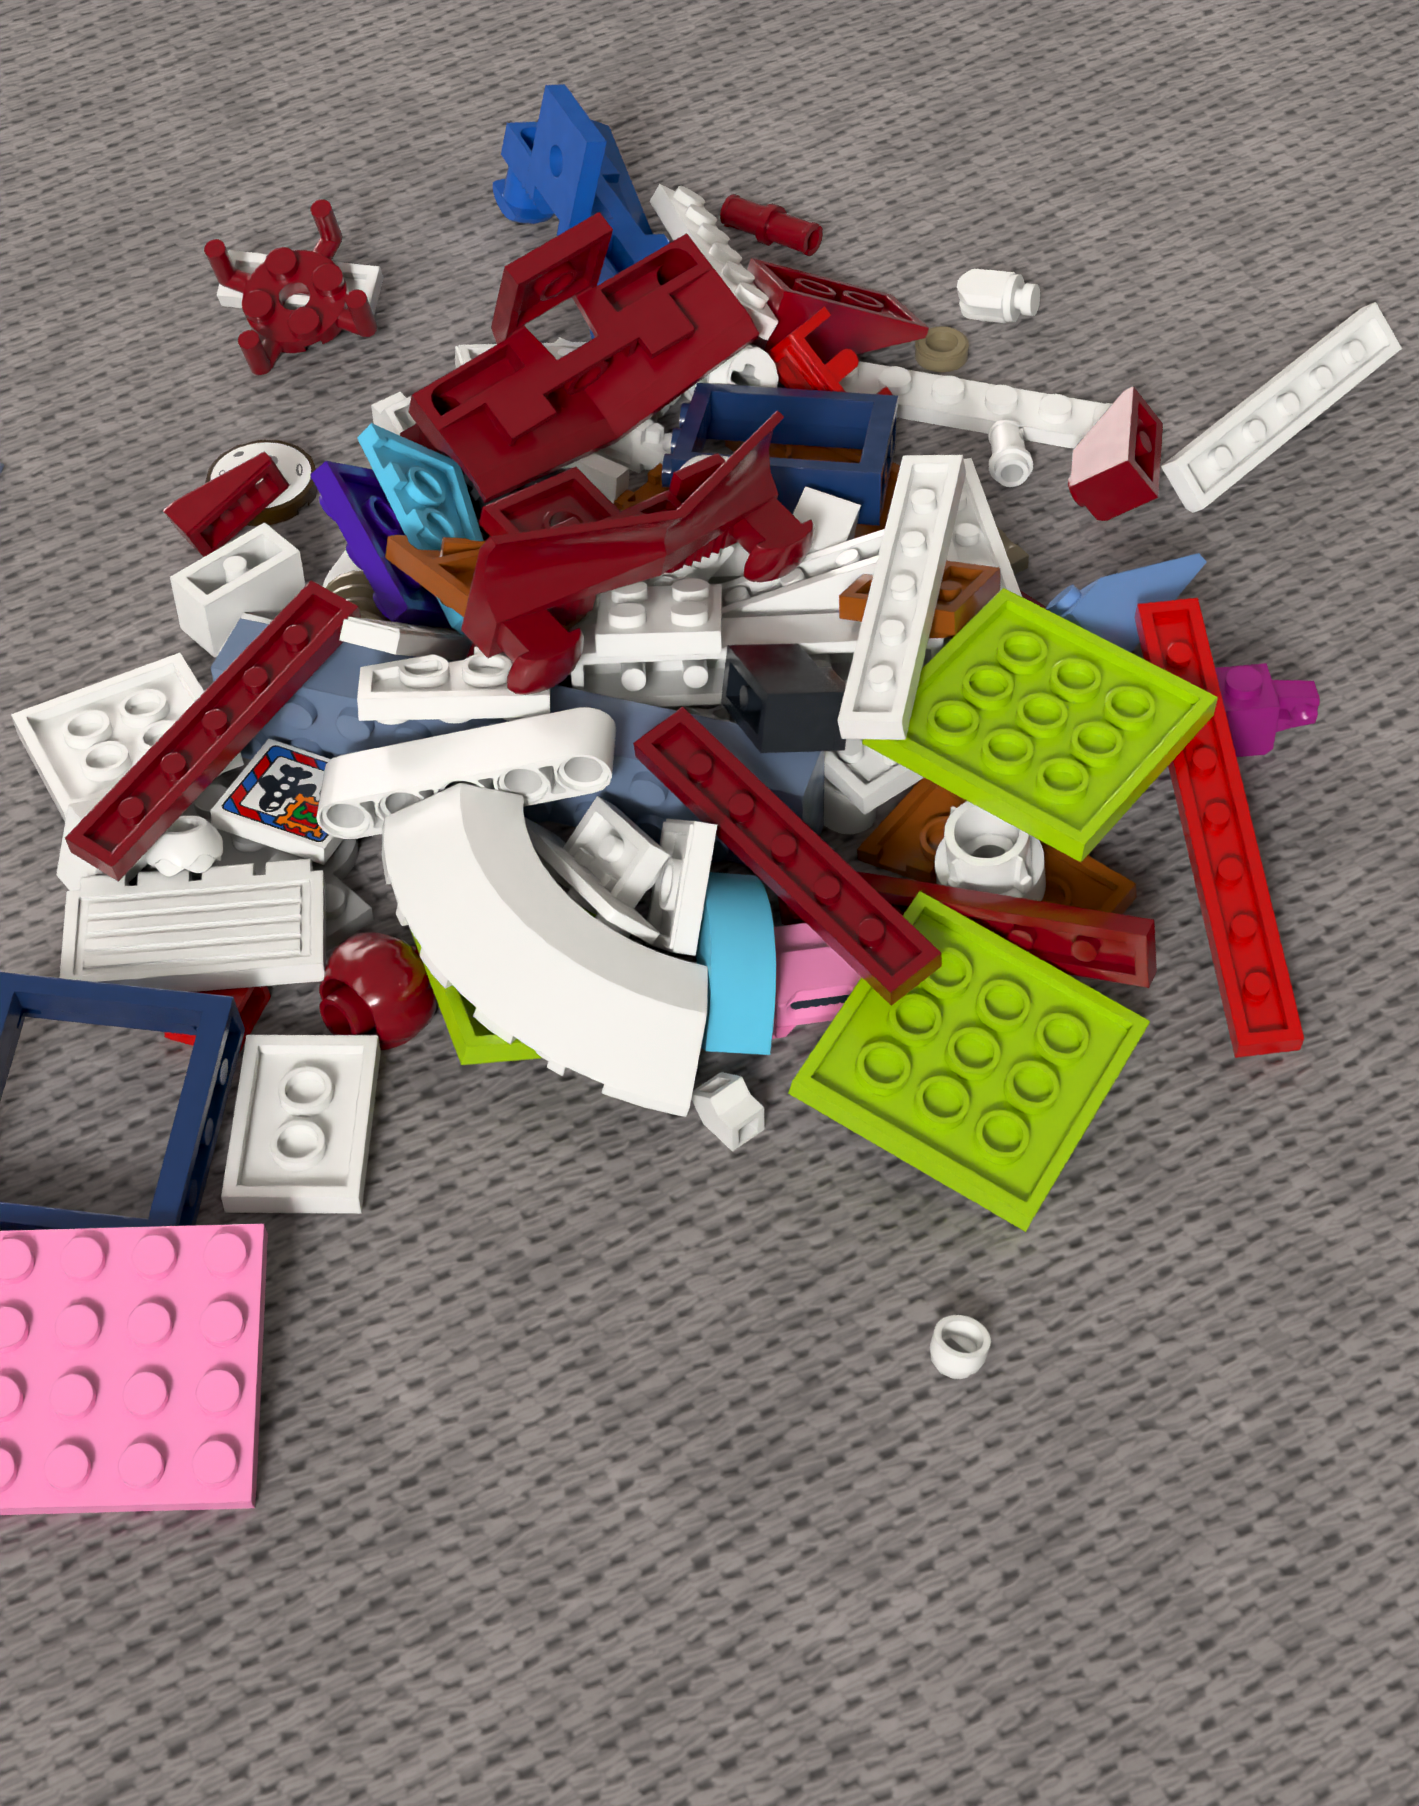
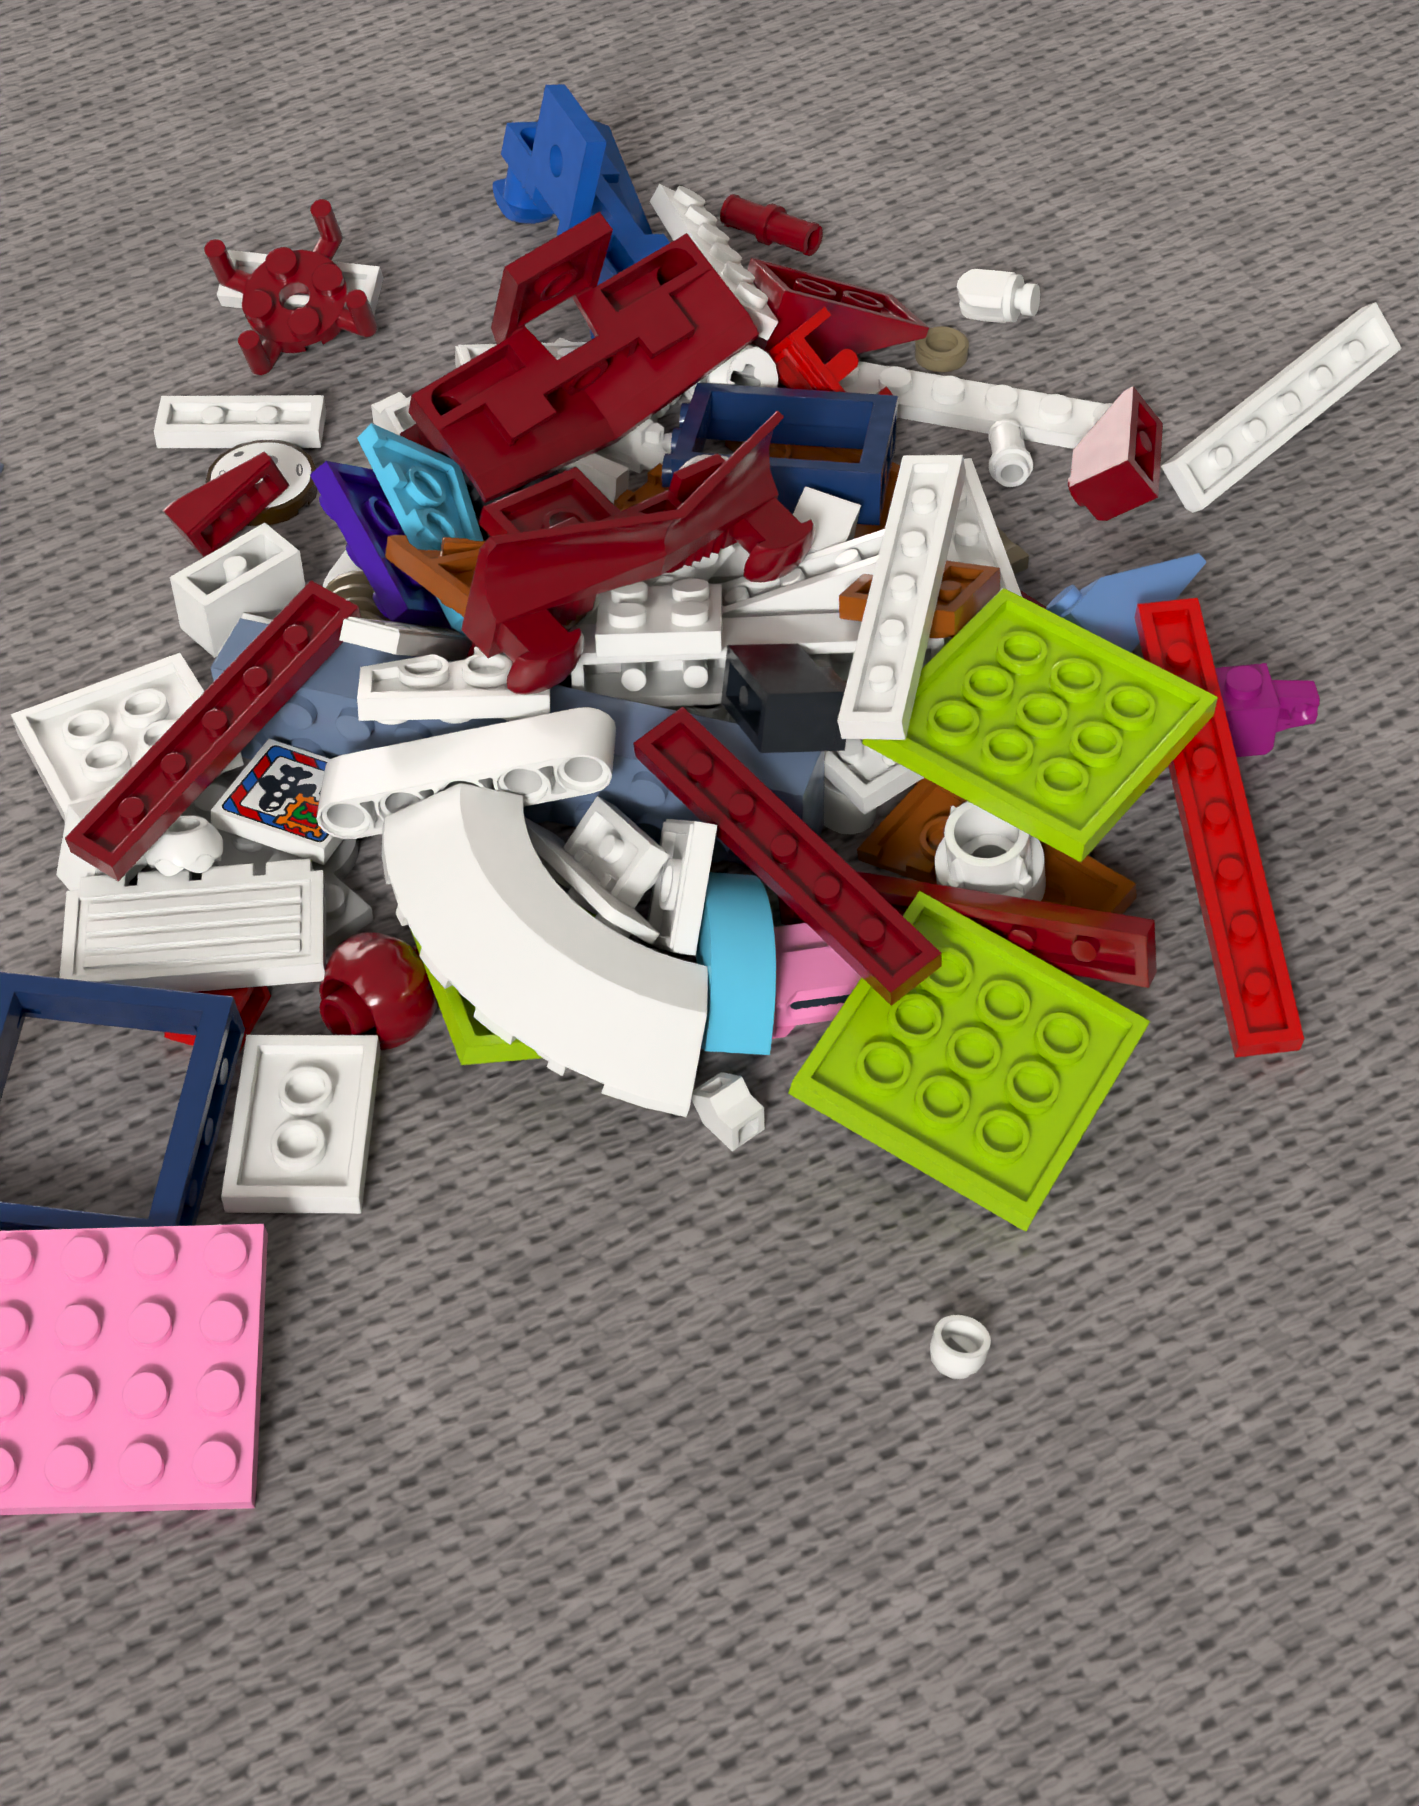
(239, 420): none -> white plate

